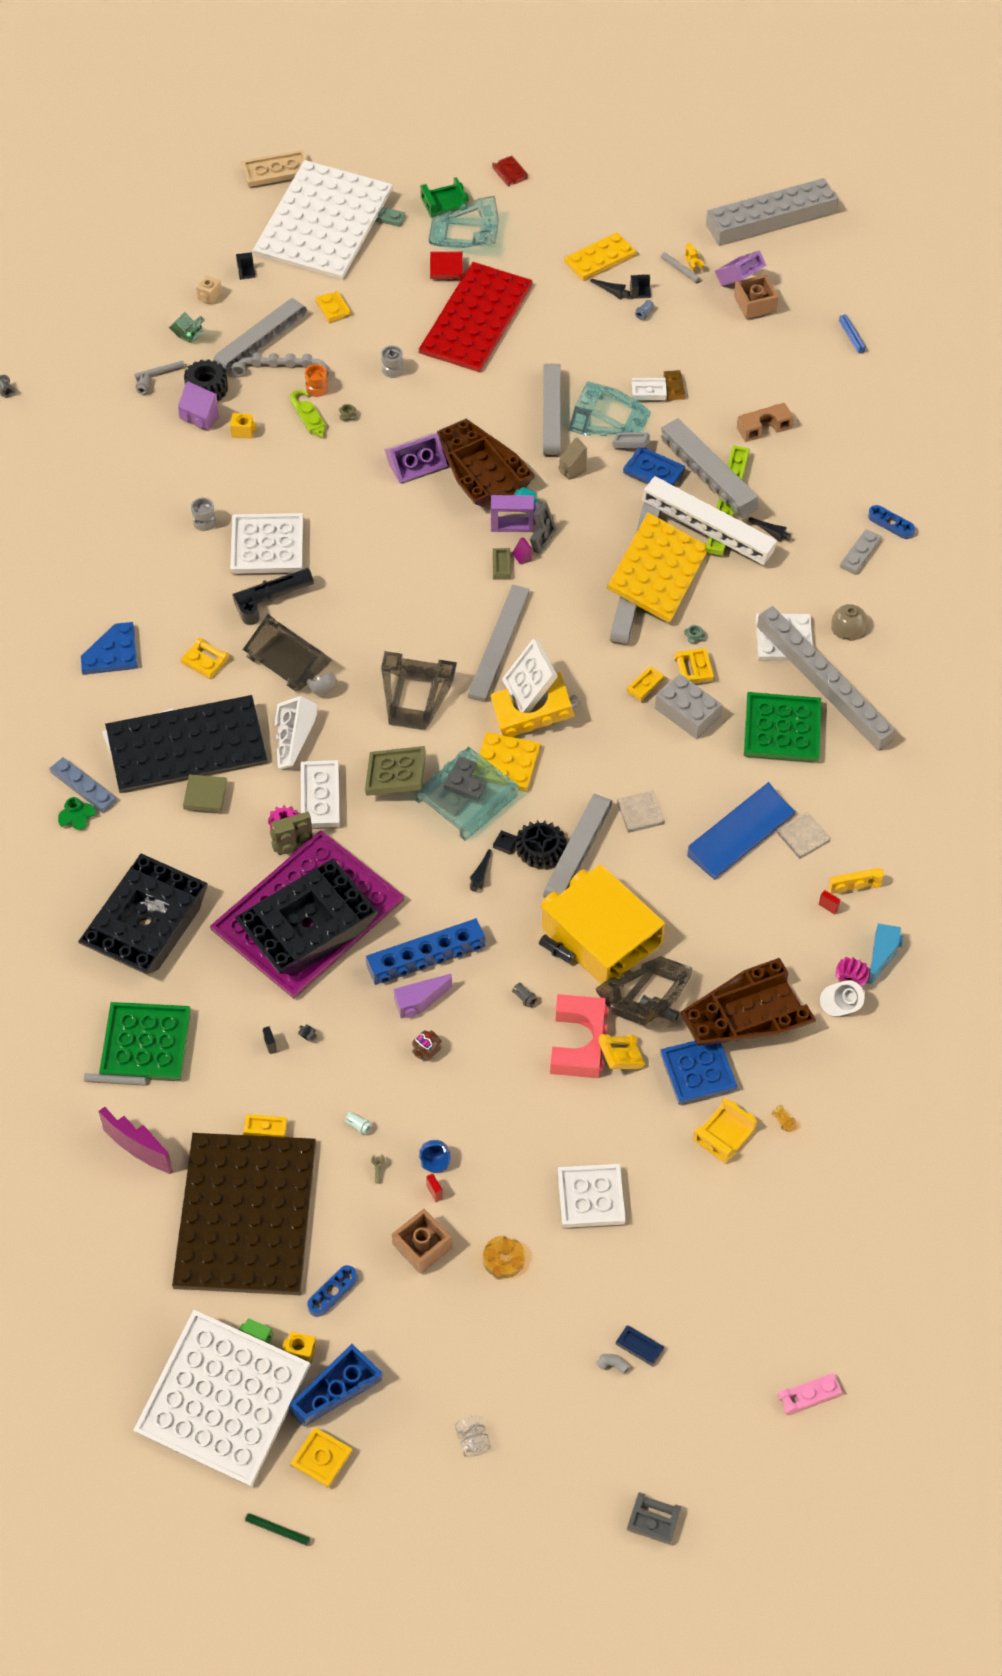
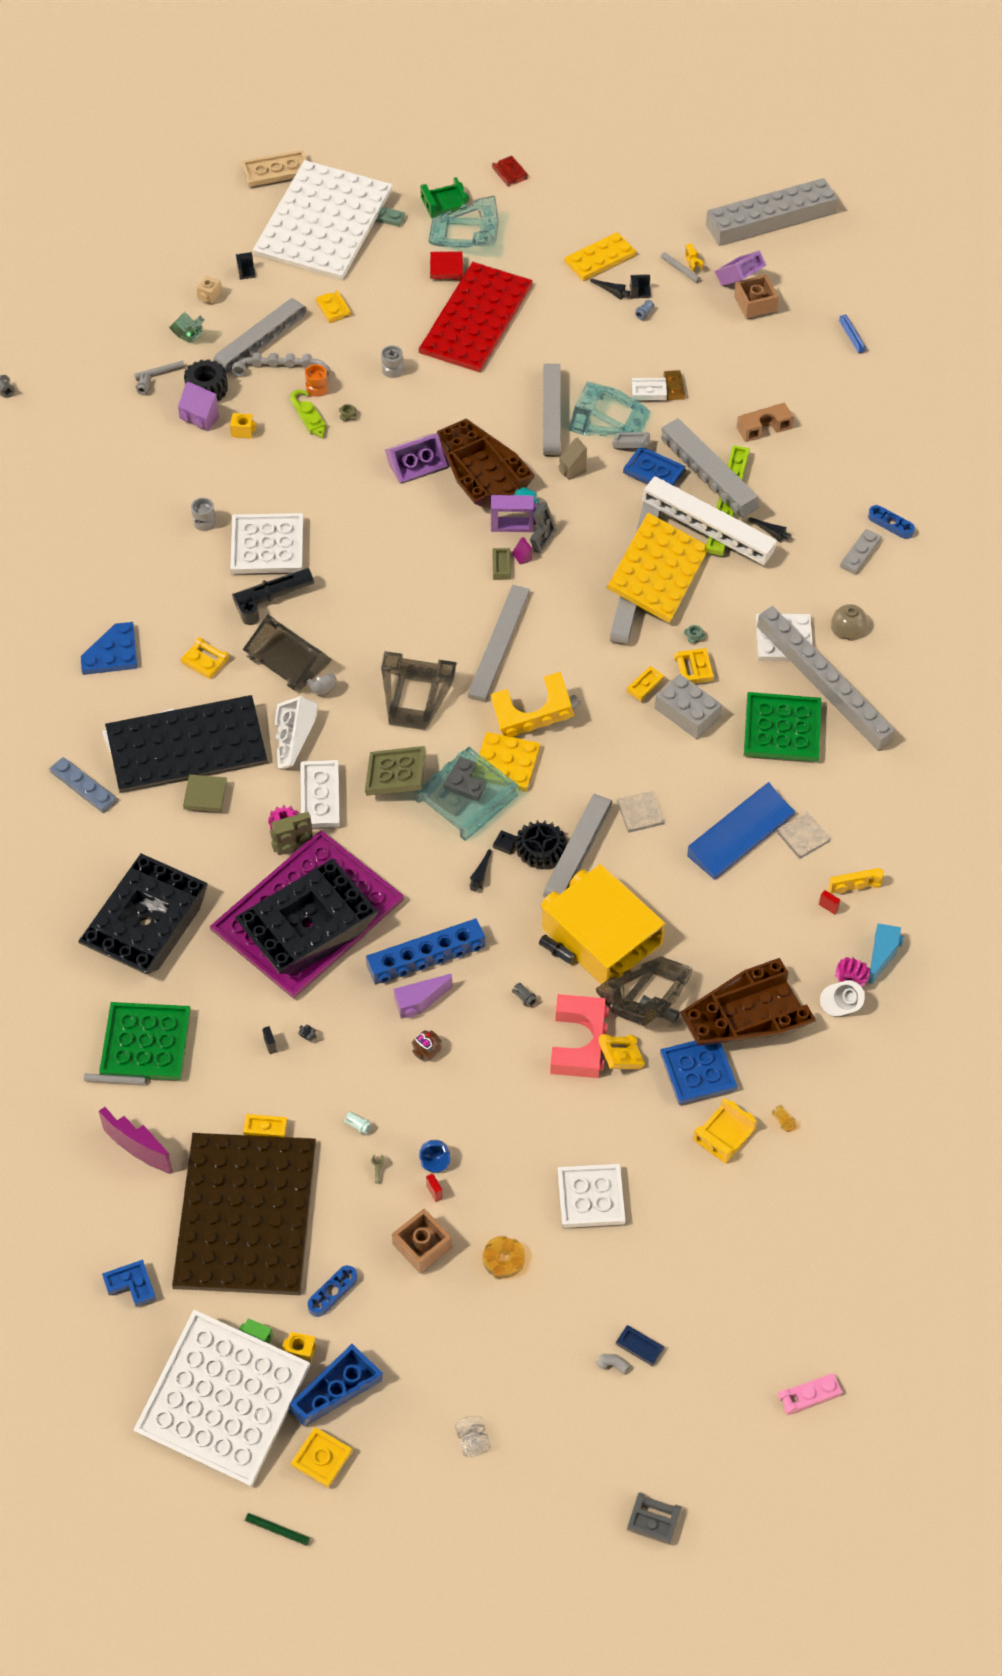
(75, 816): green plate -> none
(132, 1277): none -> blue plate
(529, 677): white plate -> none

